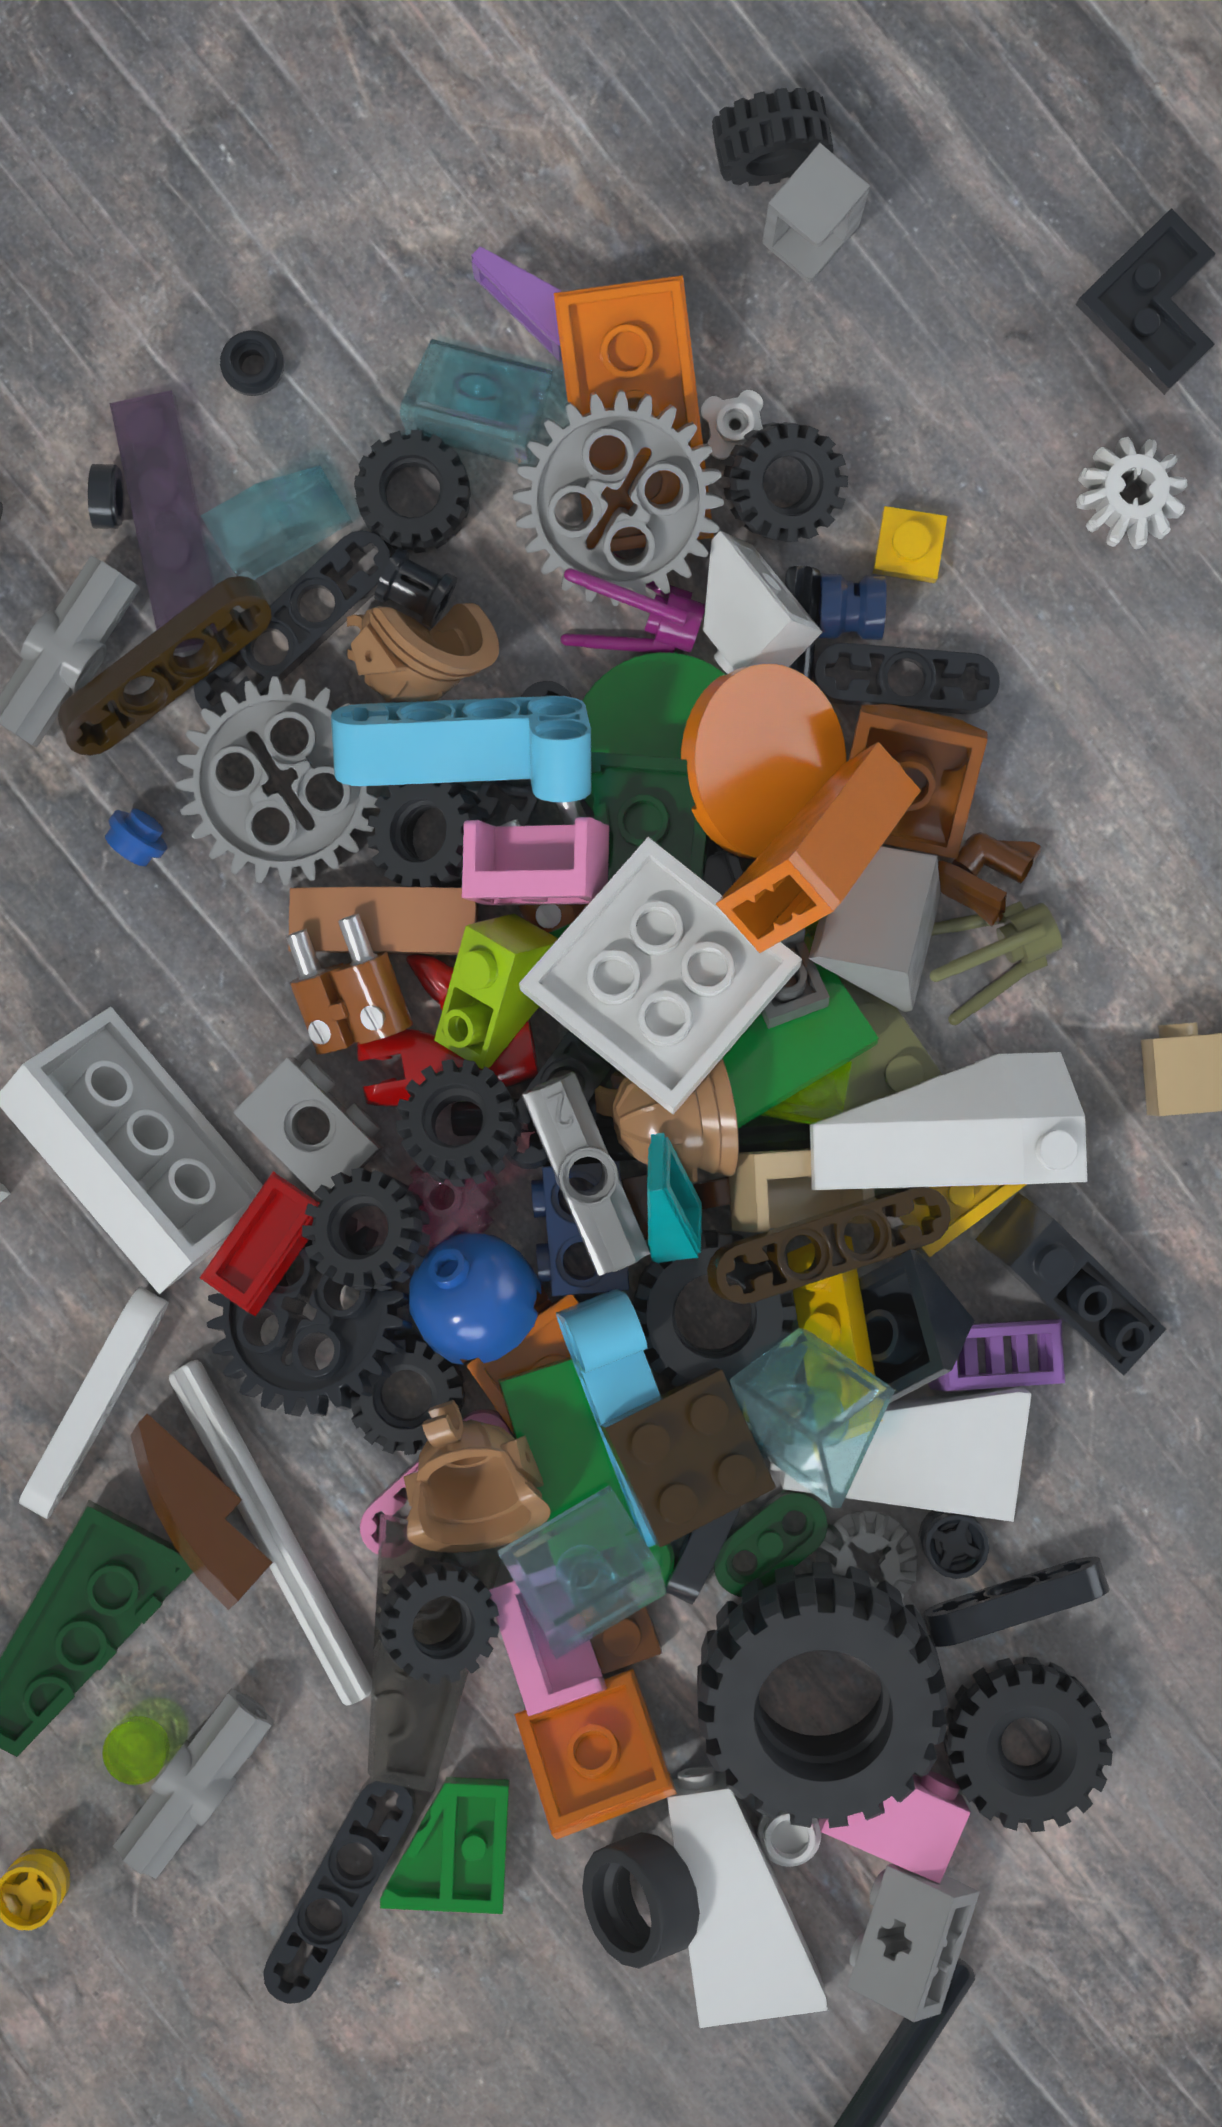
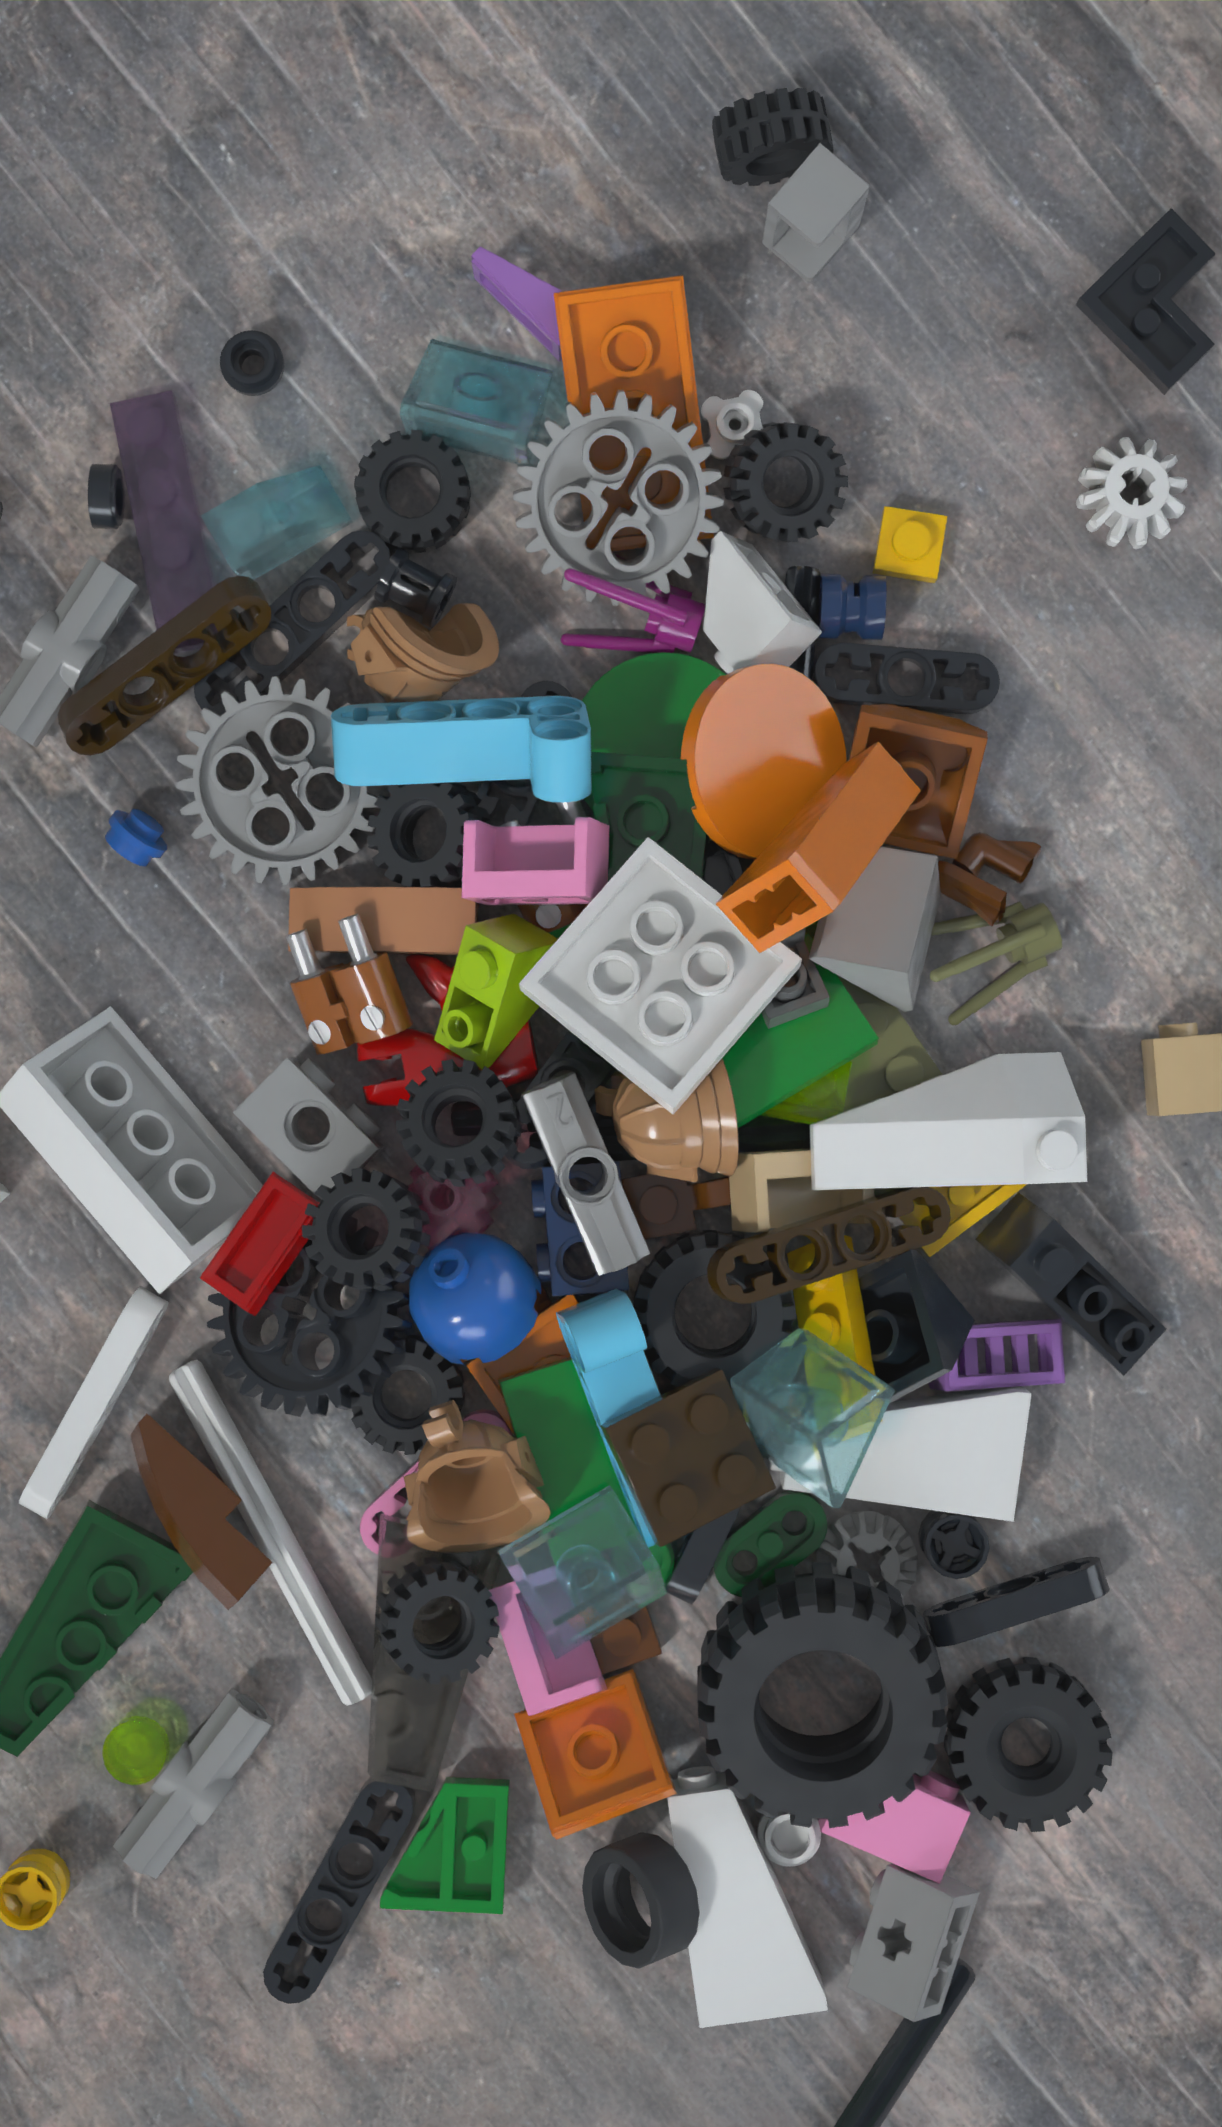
(672, 1205): teal slope -> none

